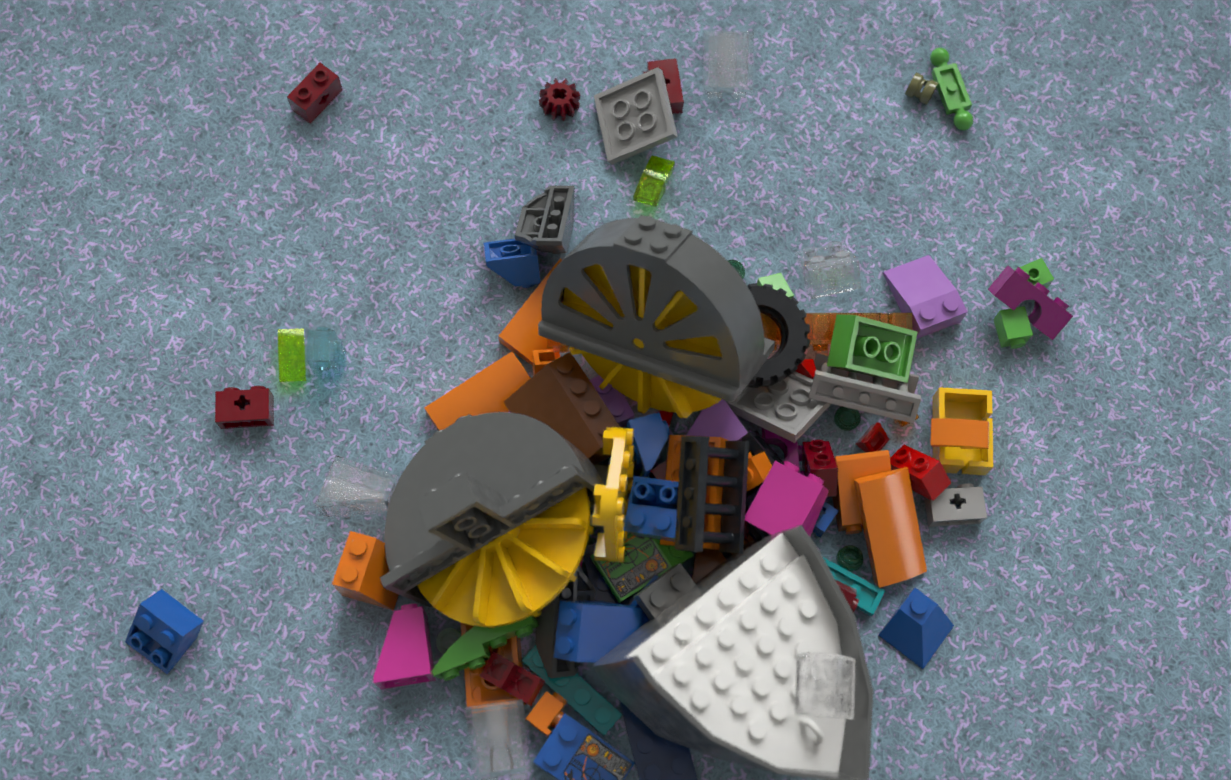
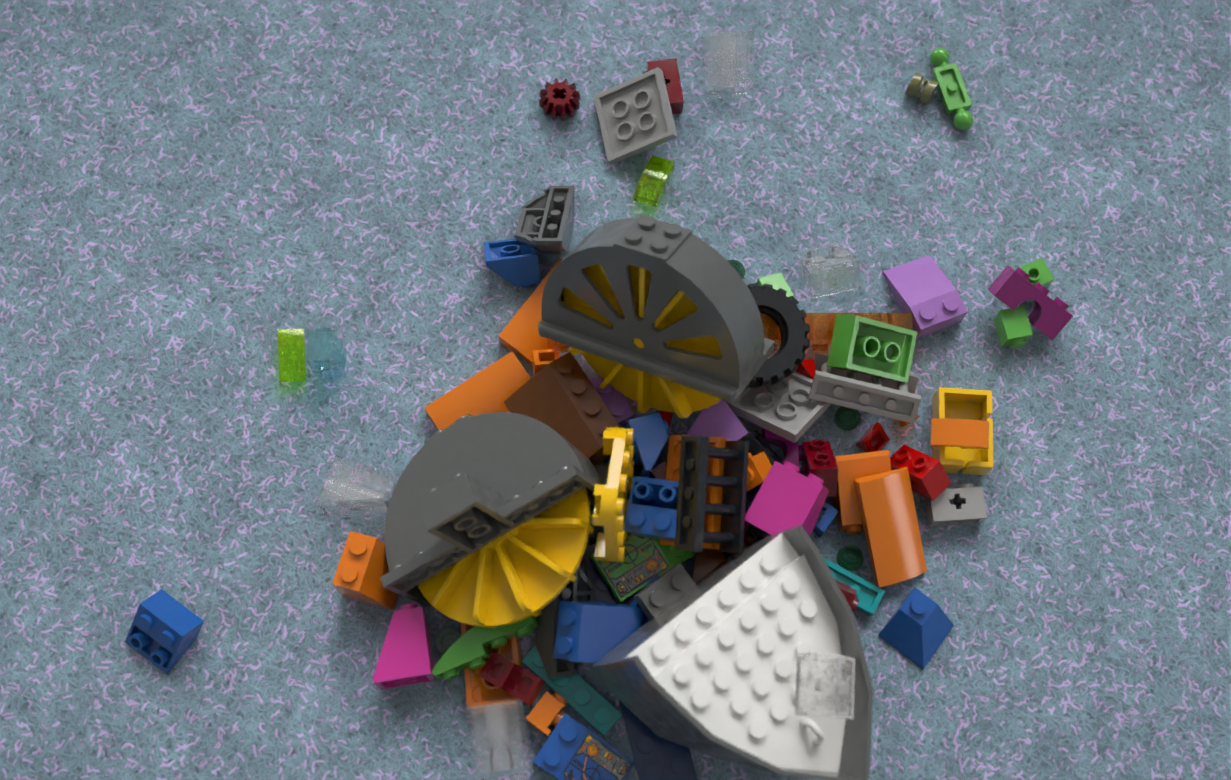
(256, 414): dark red brick -> none
(315, 93): dark red brick -> none

